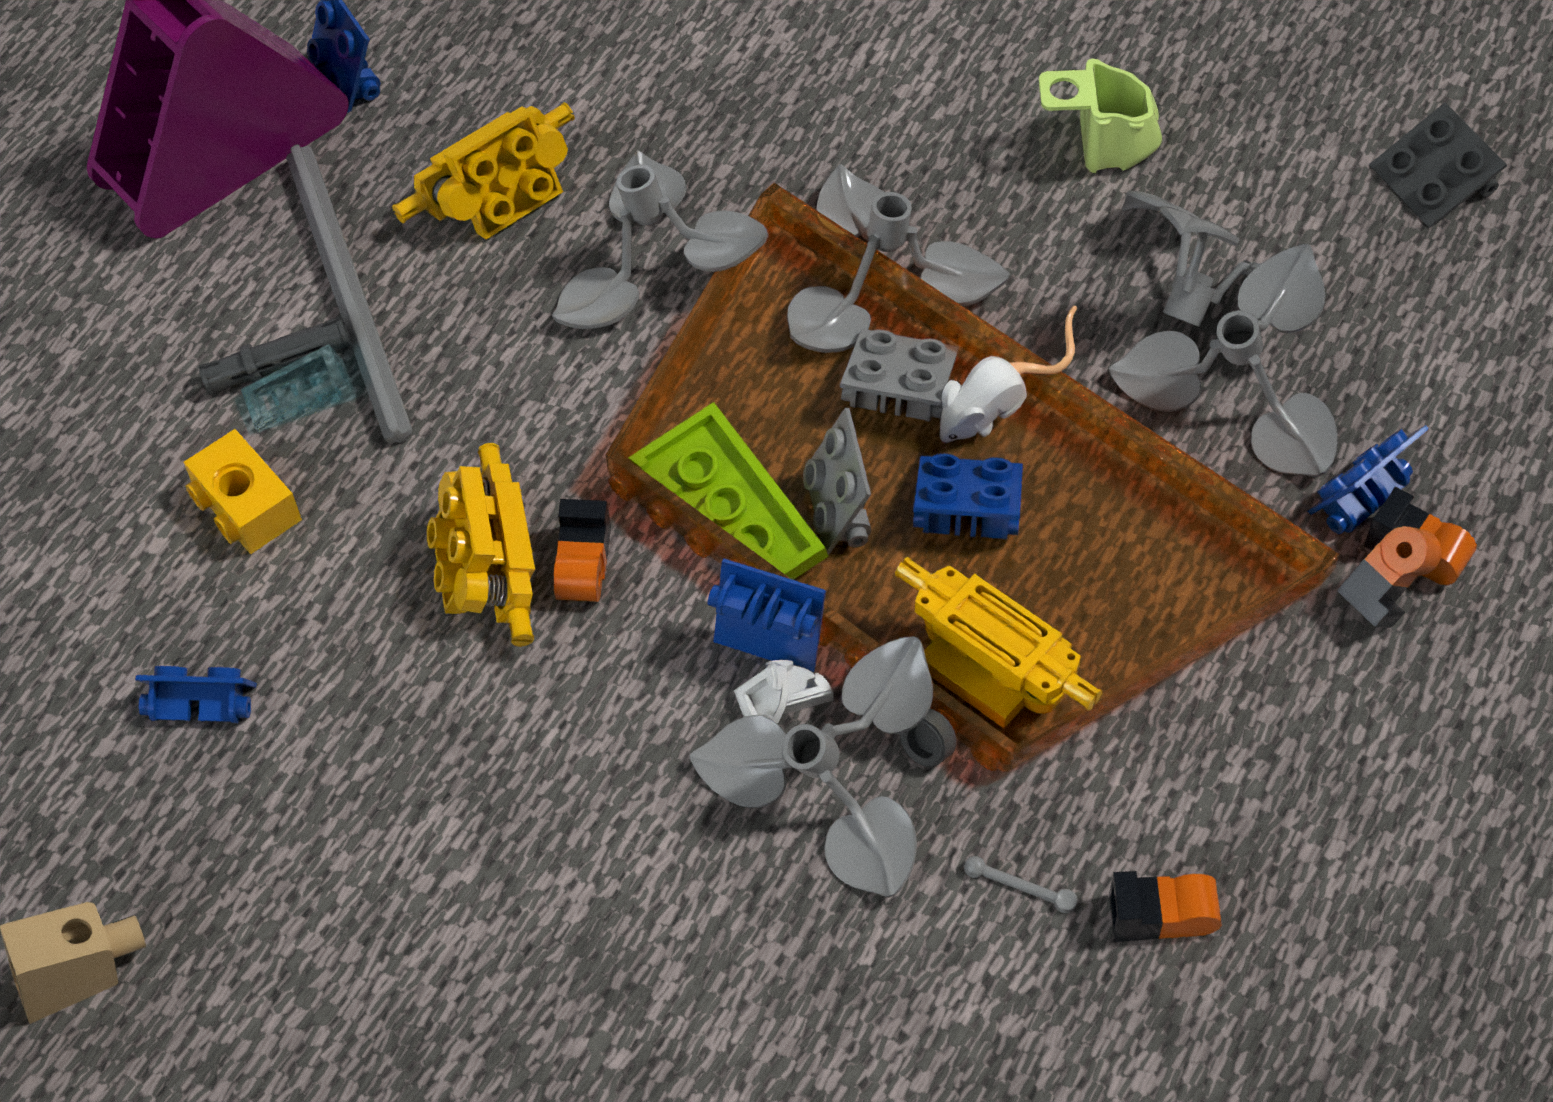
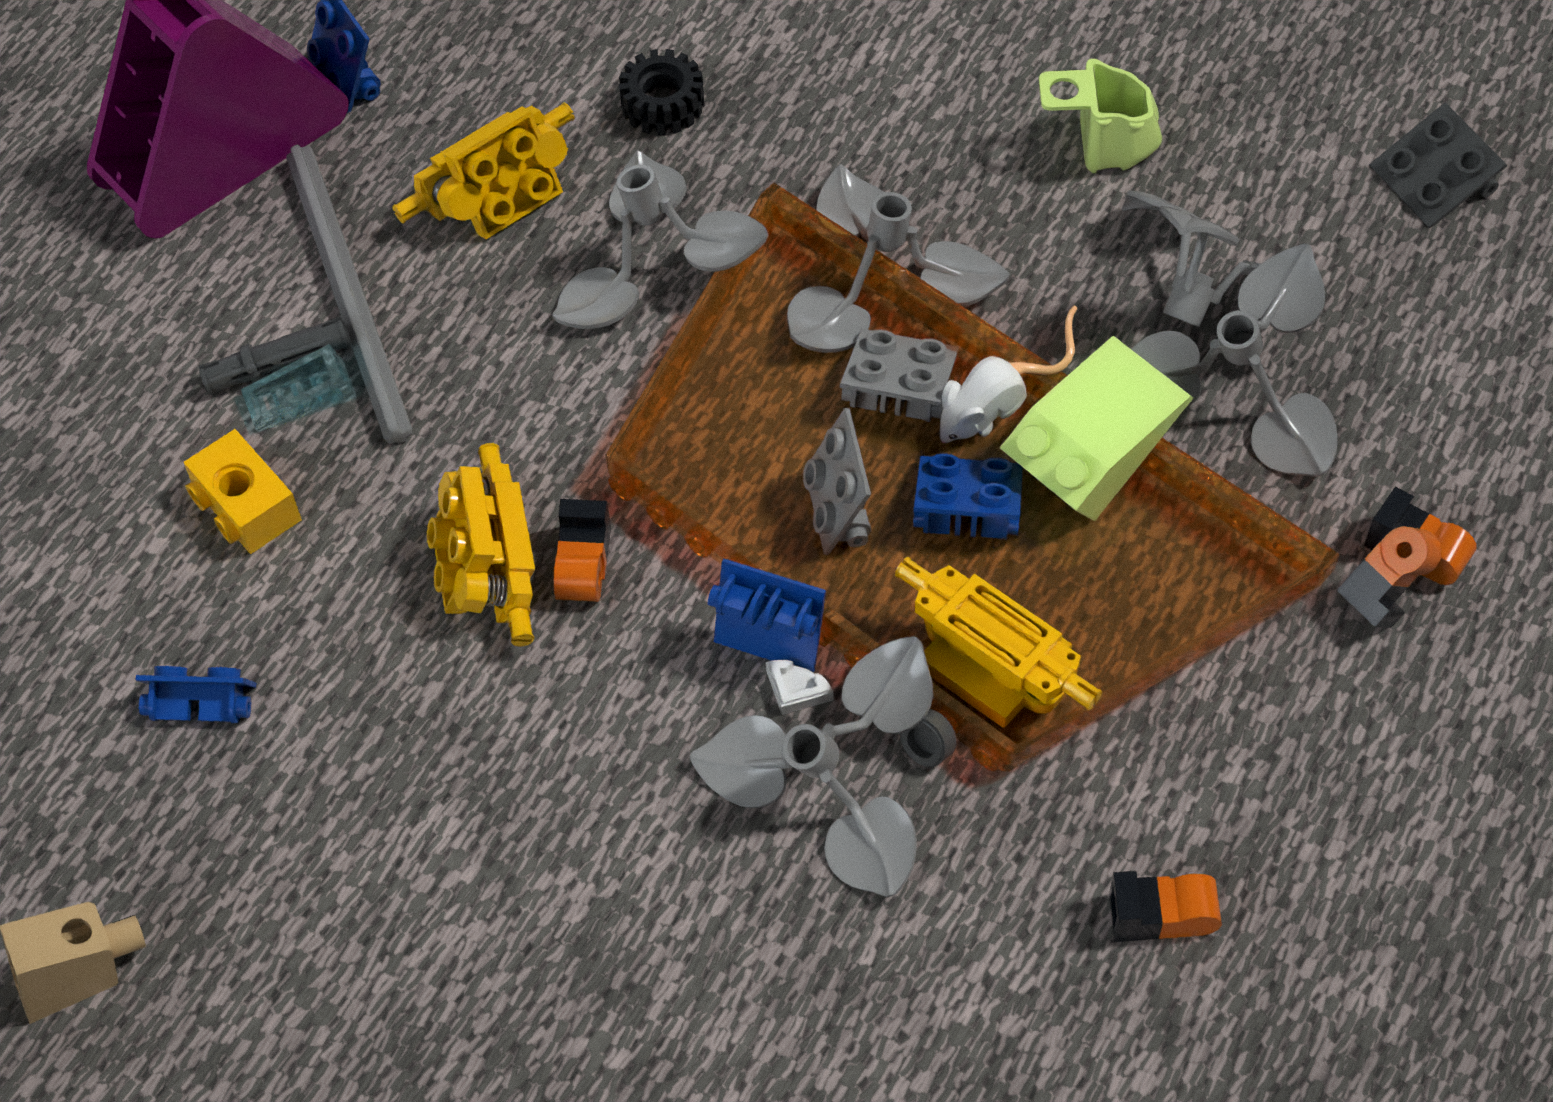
(661, 72): none -> black tyre
(724, 480): lime wing -> none
(765, 693): white tile -> none
(1064, 900): light grey hinge -> none
(1096, 427): none -> yellowish green slope
(1364, 487): blue hinge -> none

